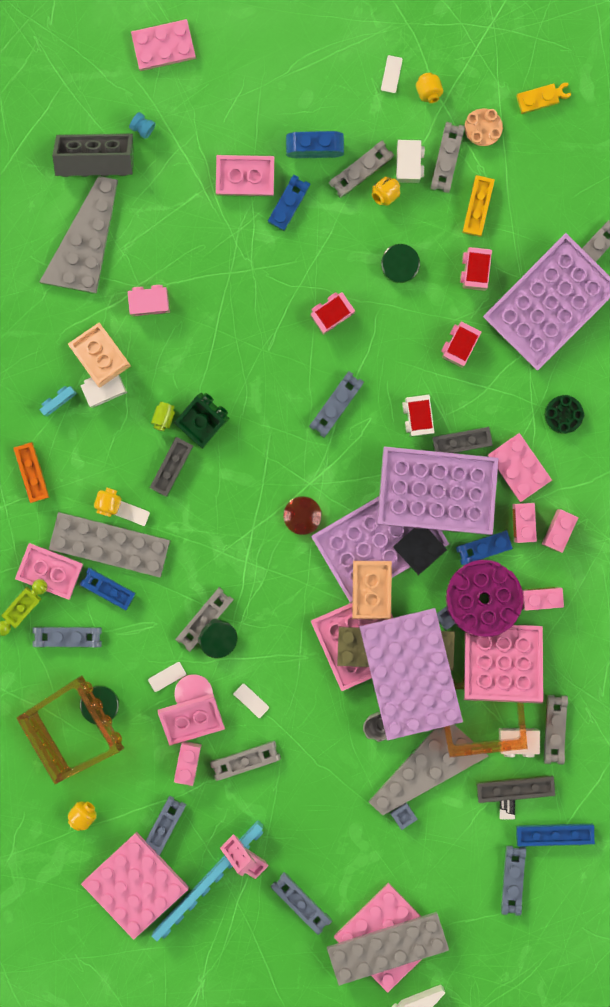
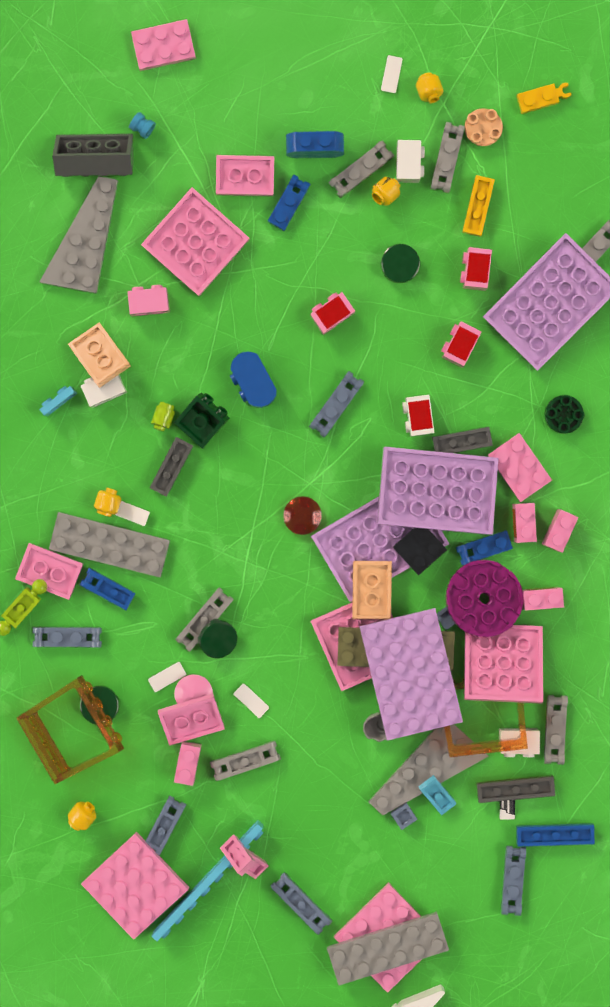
(31, 472): orange plate -> none
(195, 241): none -> bright pink plate
(253, 380): none -> blue brick
(437, 795): none -> medium azure plate

